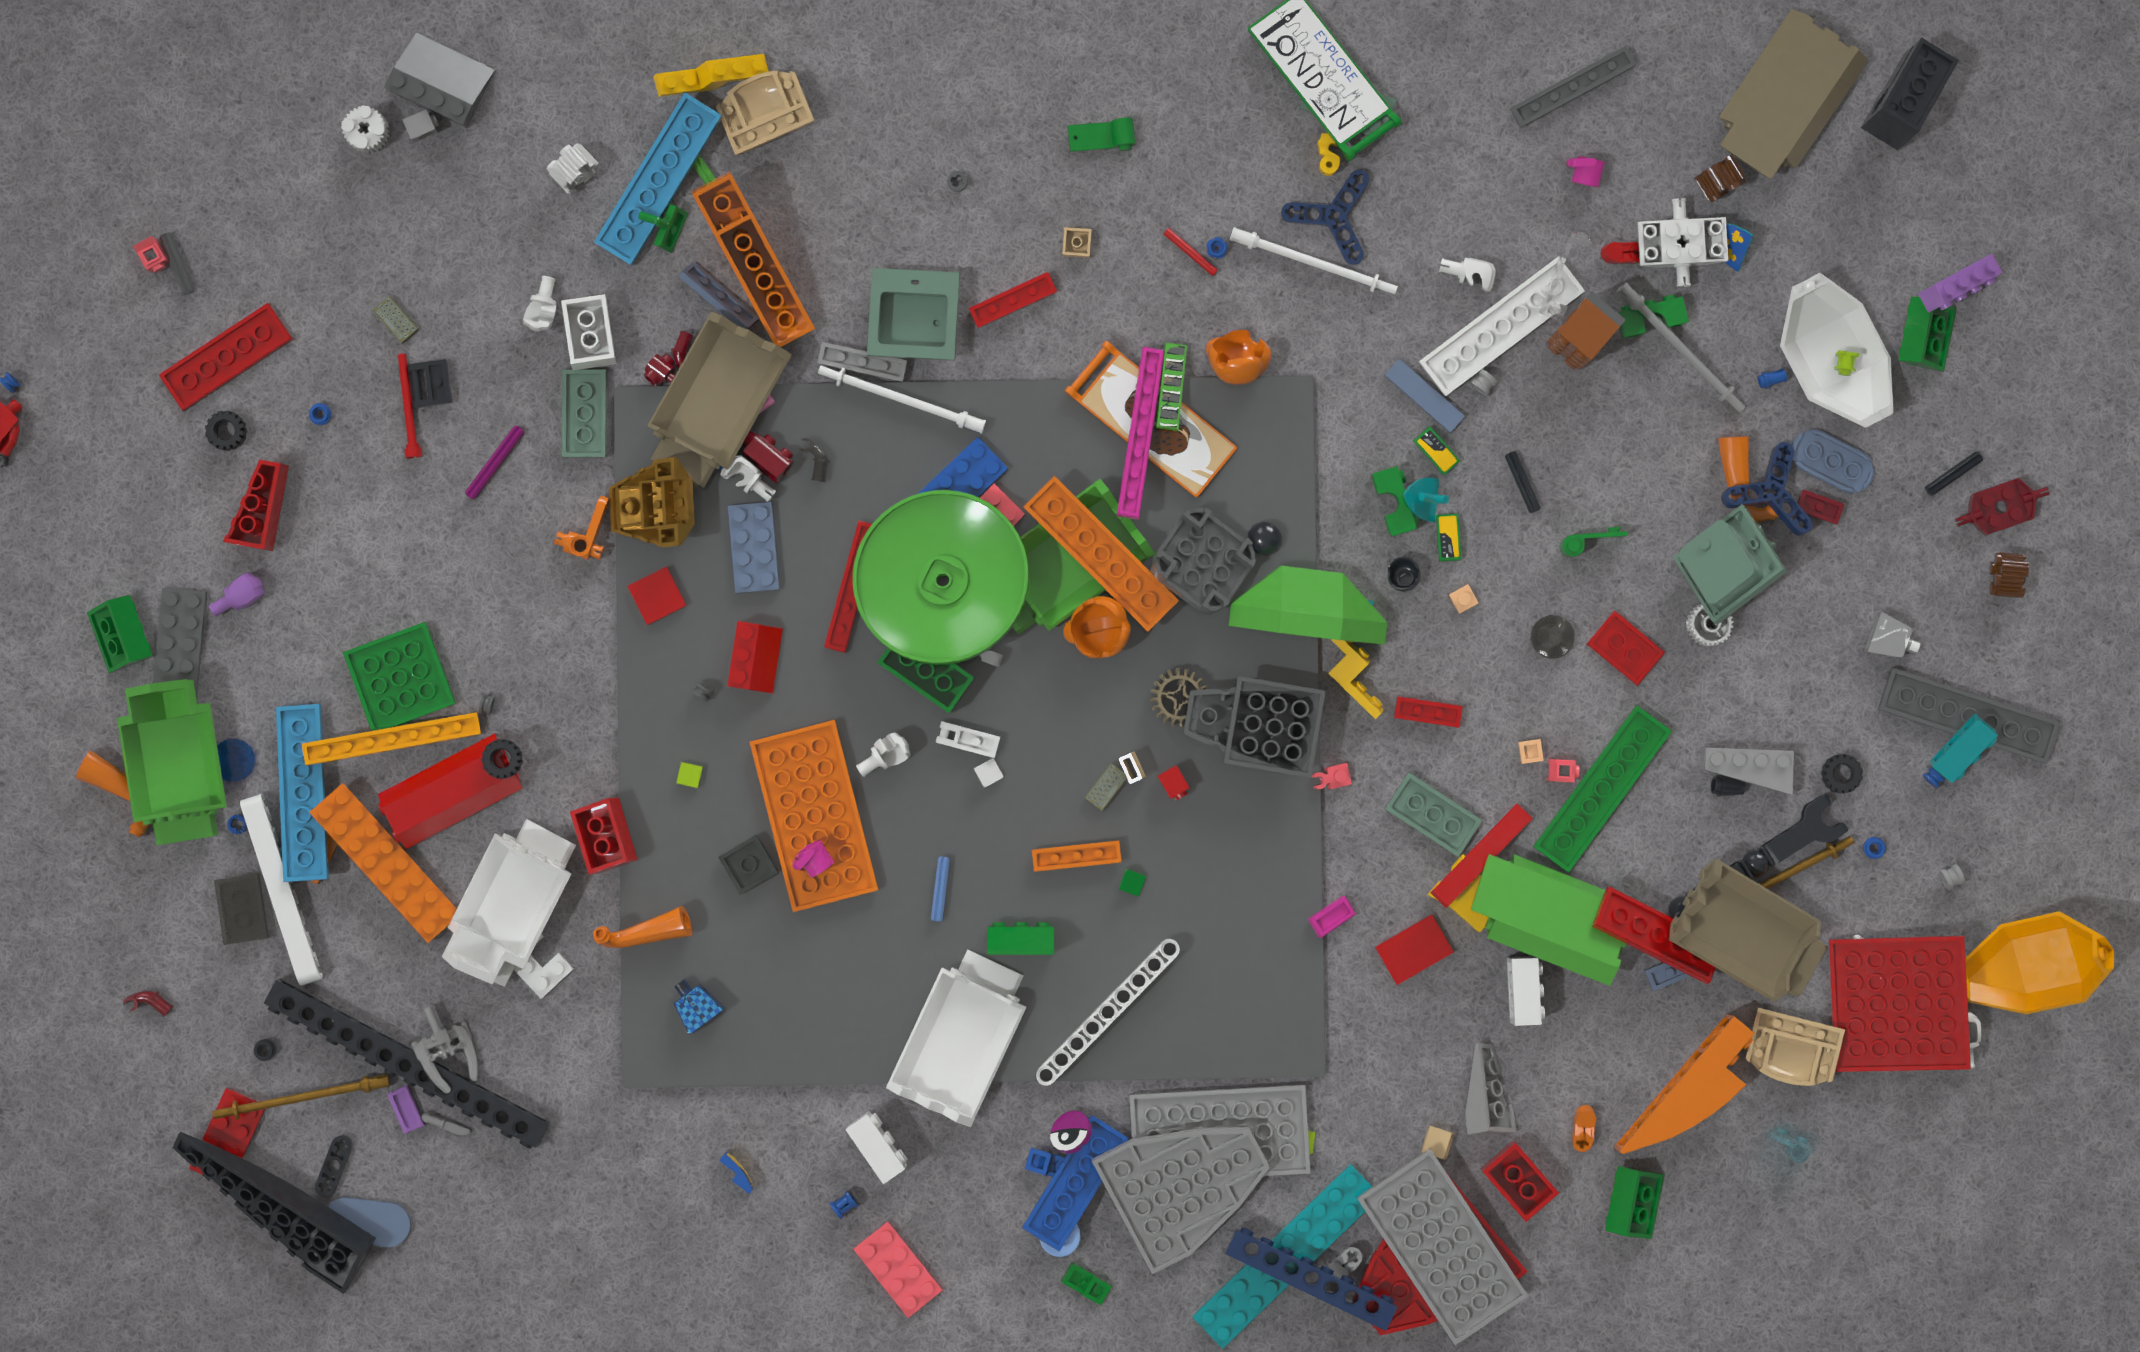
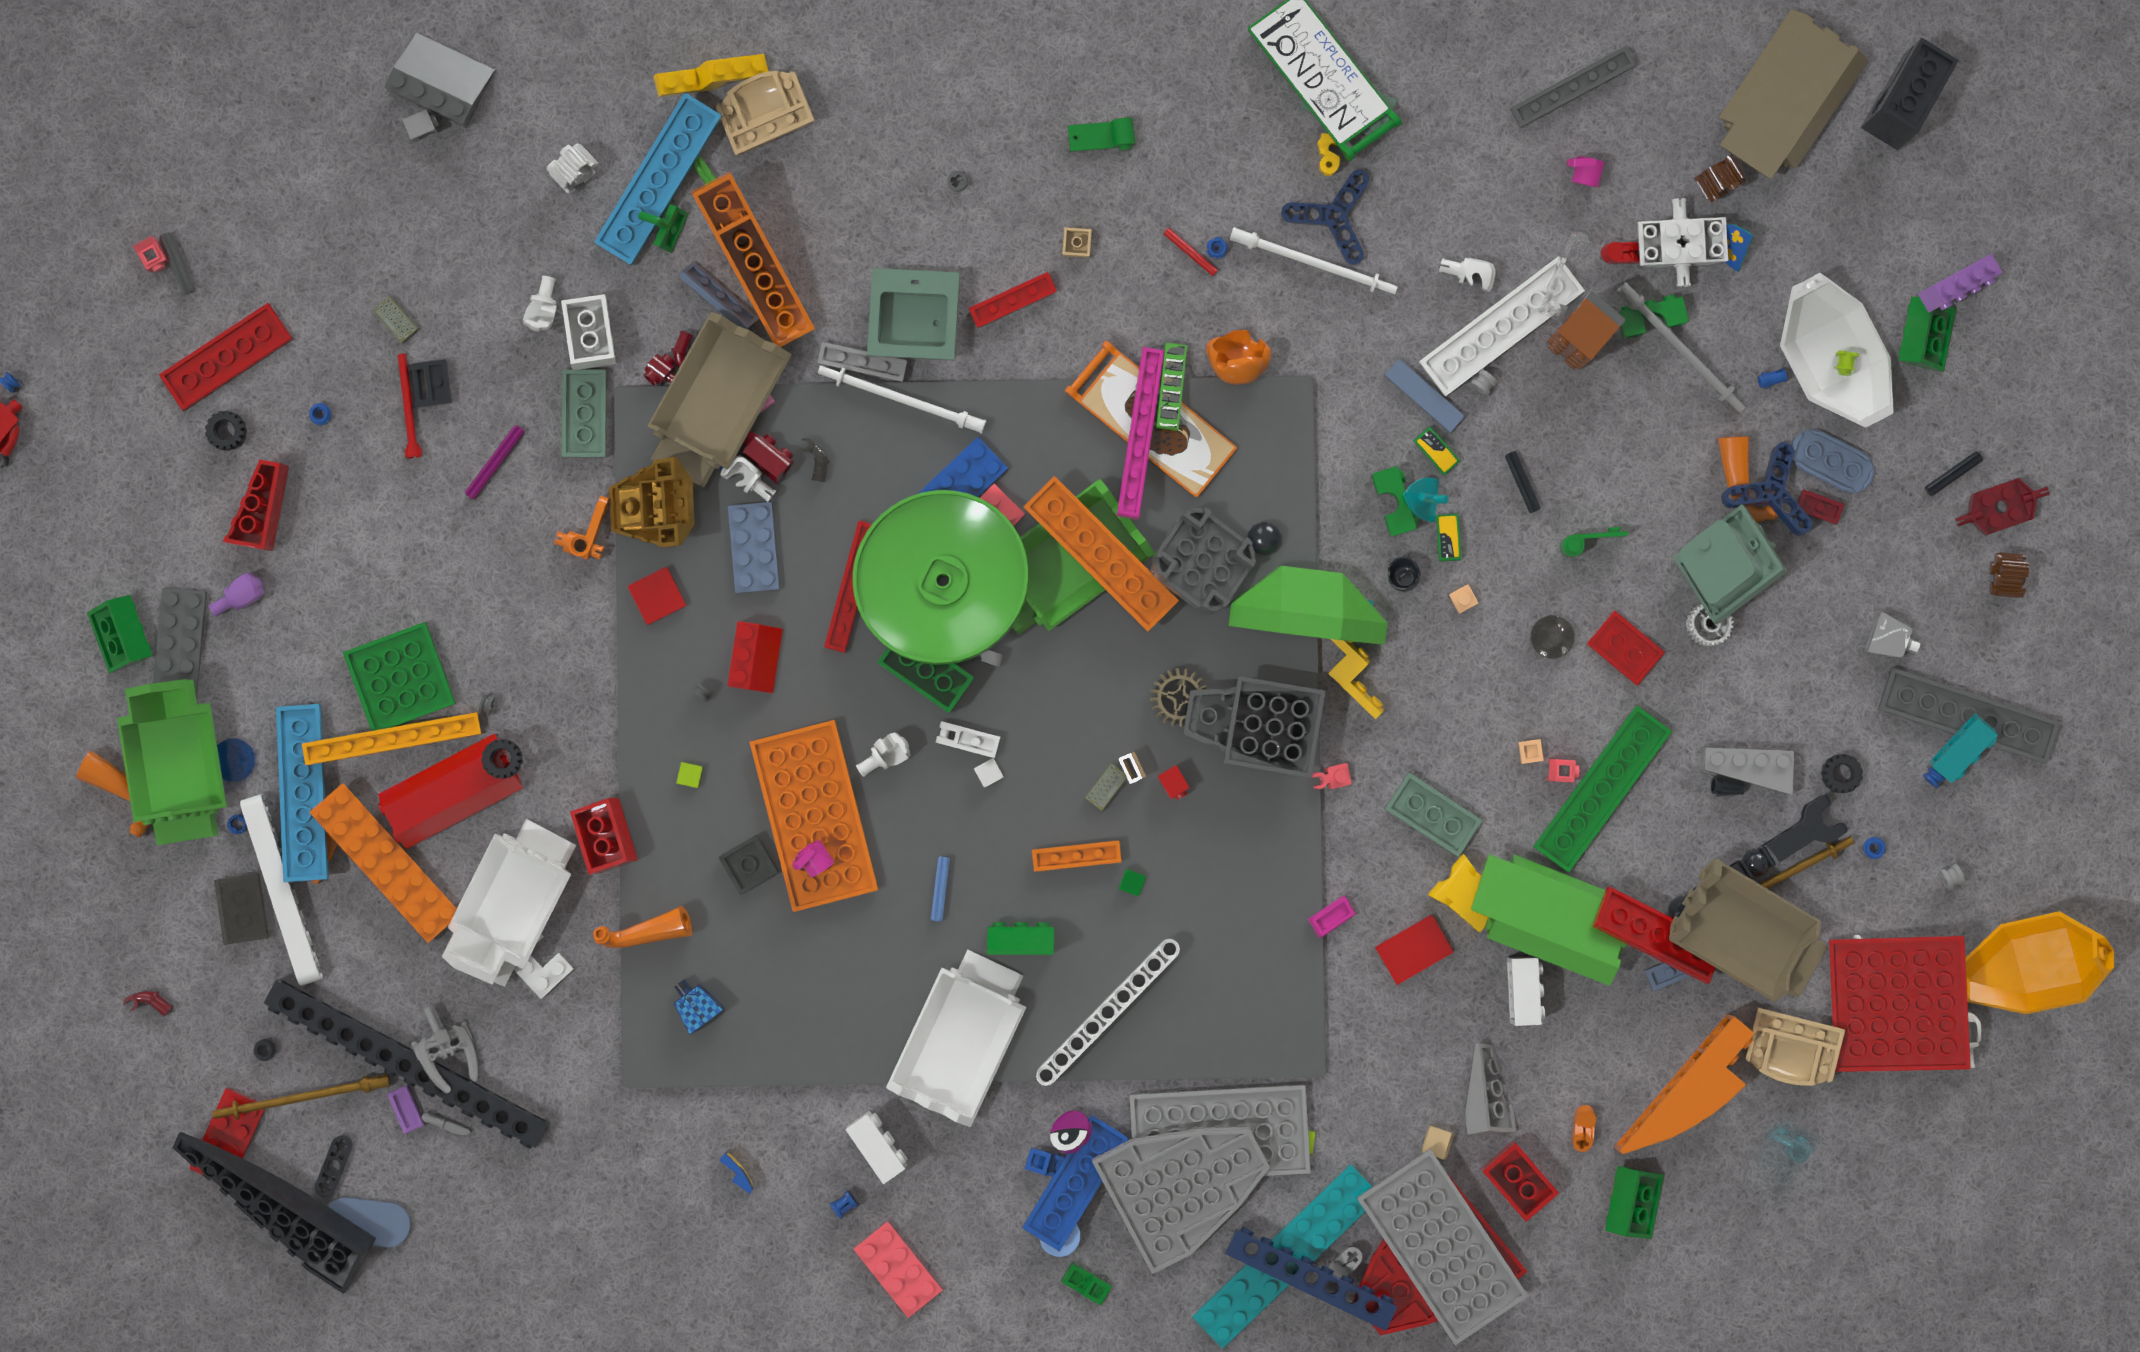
(354, 125): white brick -> none
(1098, 627): orange piece -> none
(1428, 712): red plate -> none
(1475, 860): red tile -> none

